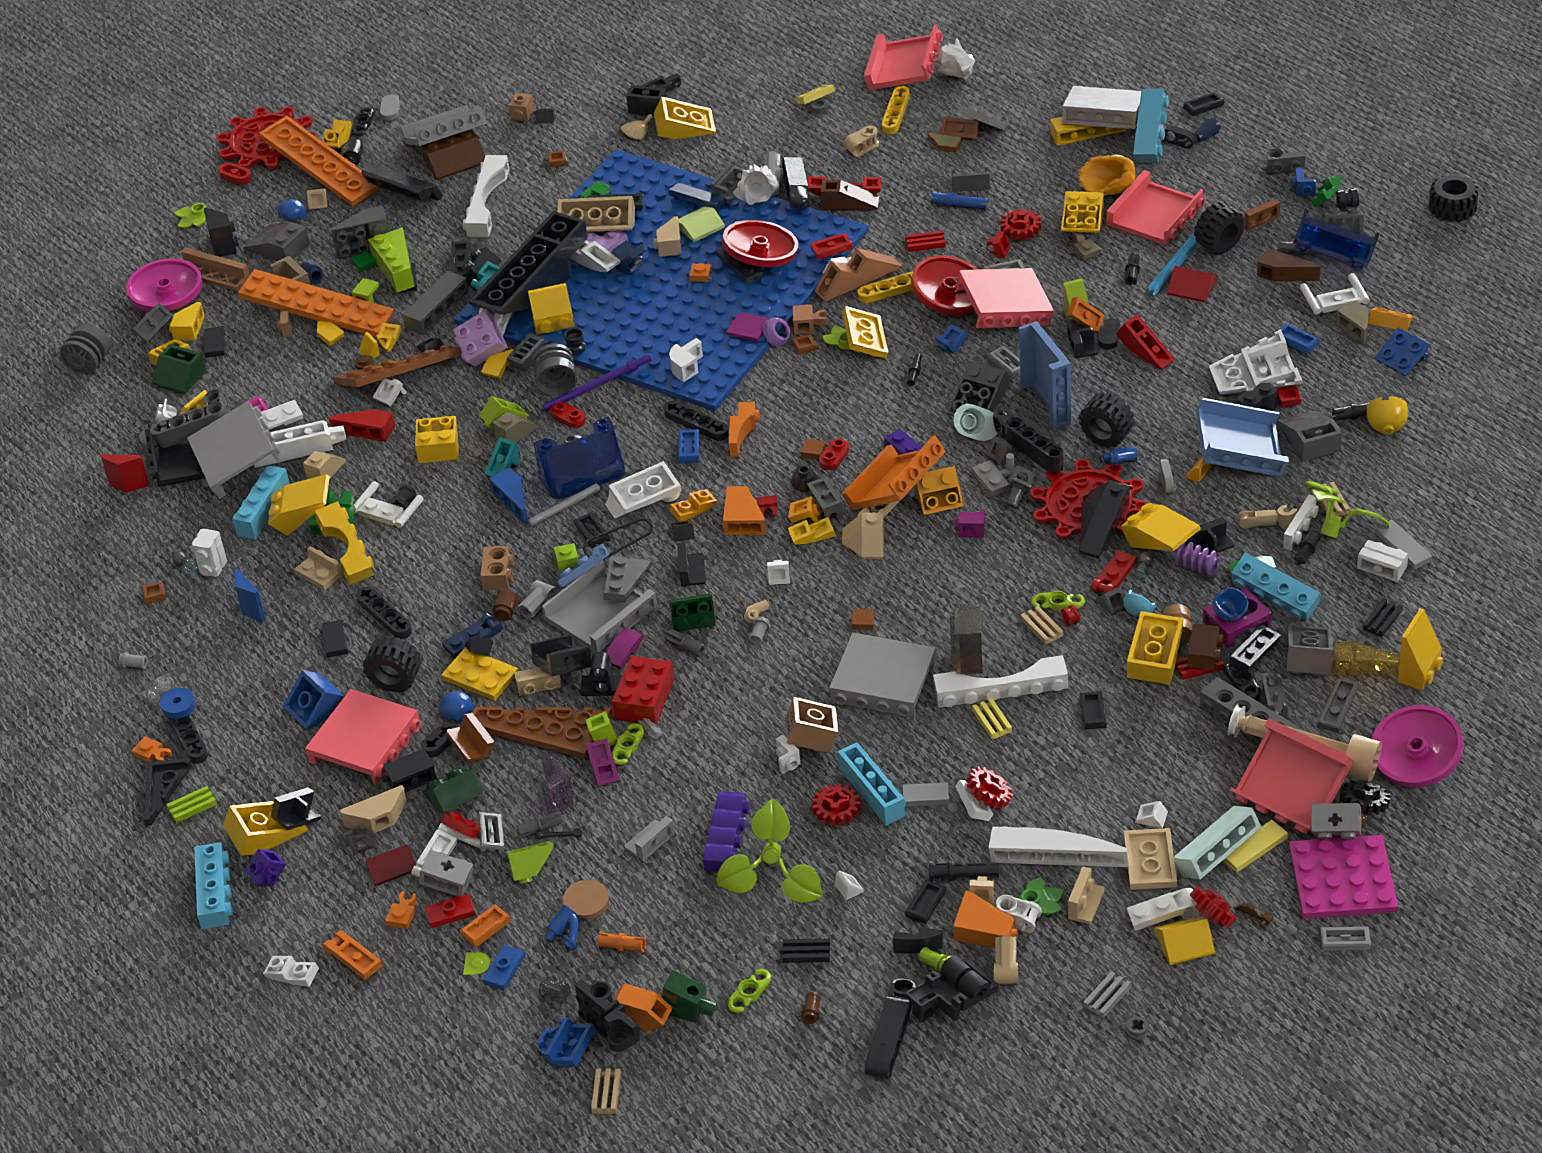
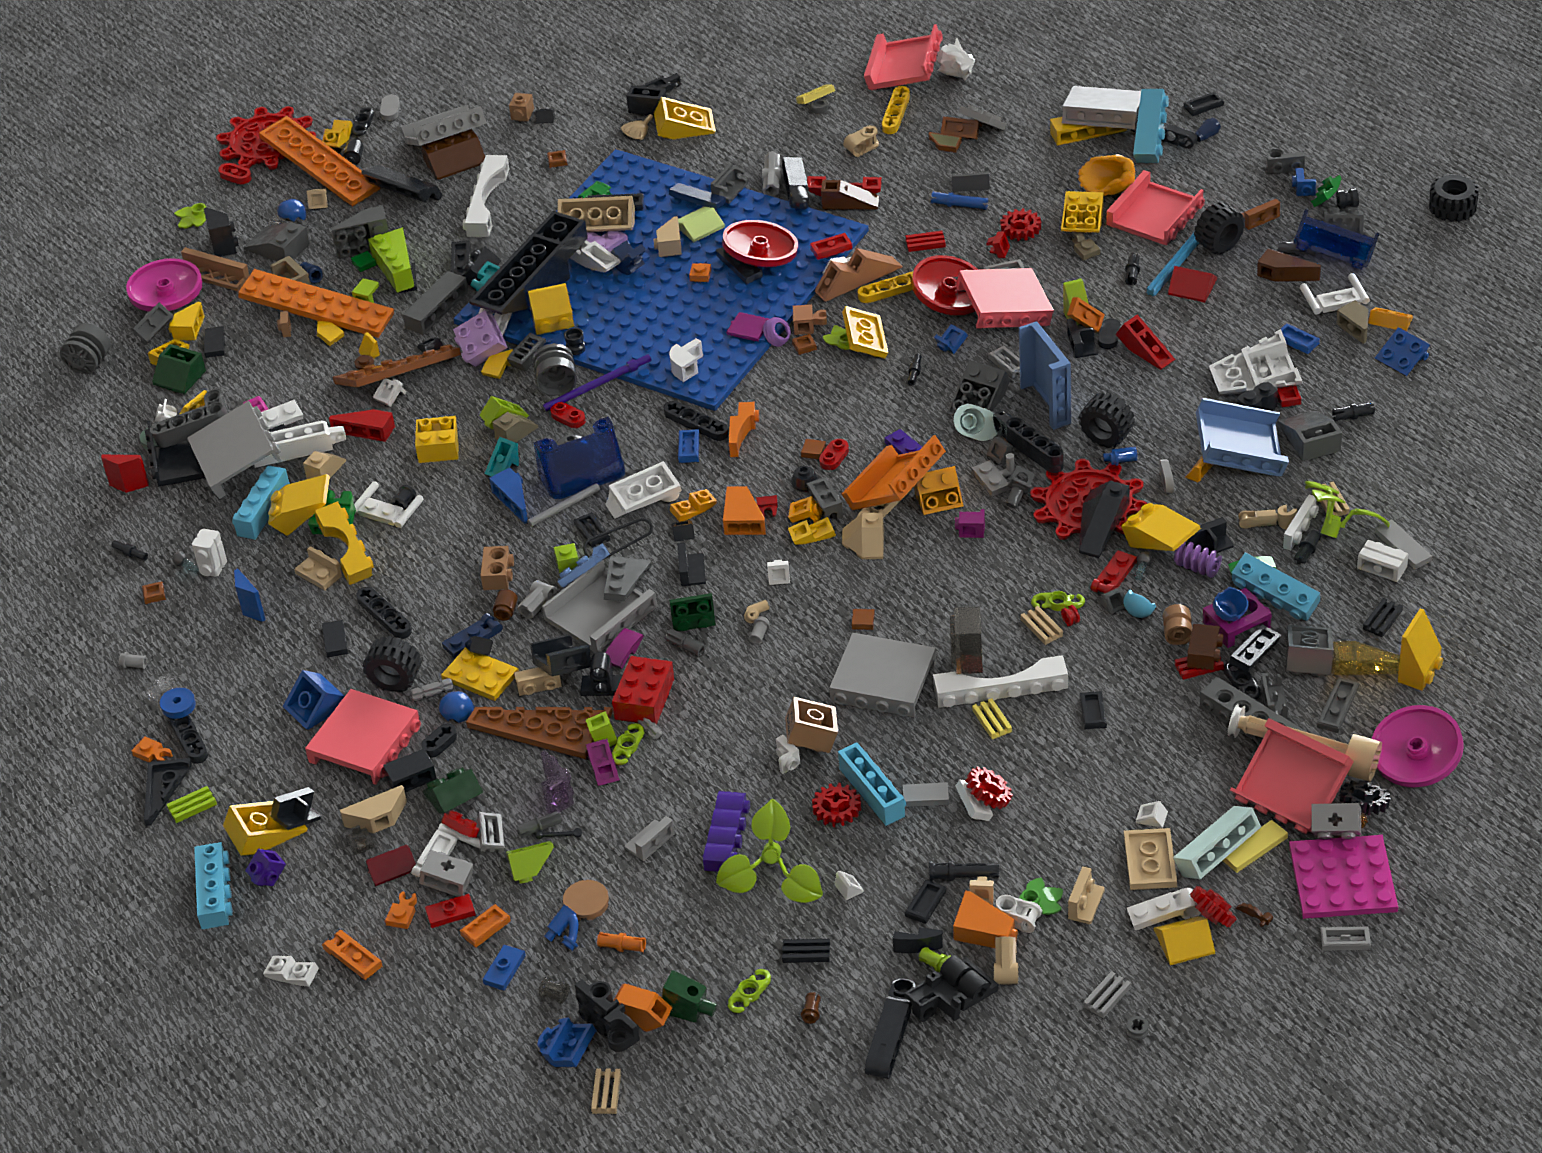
(129, 550): none -> black bar
(388, 335): yellow slope -> none
(432, 689): none -> light grey axle
(471, 739): dark orange panel -> none
(475, 963): lime piece -> none
(756, 185): white hair -> none
(1053, 848): white slope -> none
(1154, 648): yellow slope -> none
(1387, 415): yellow cylinder -> none

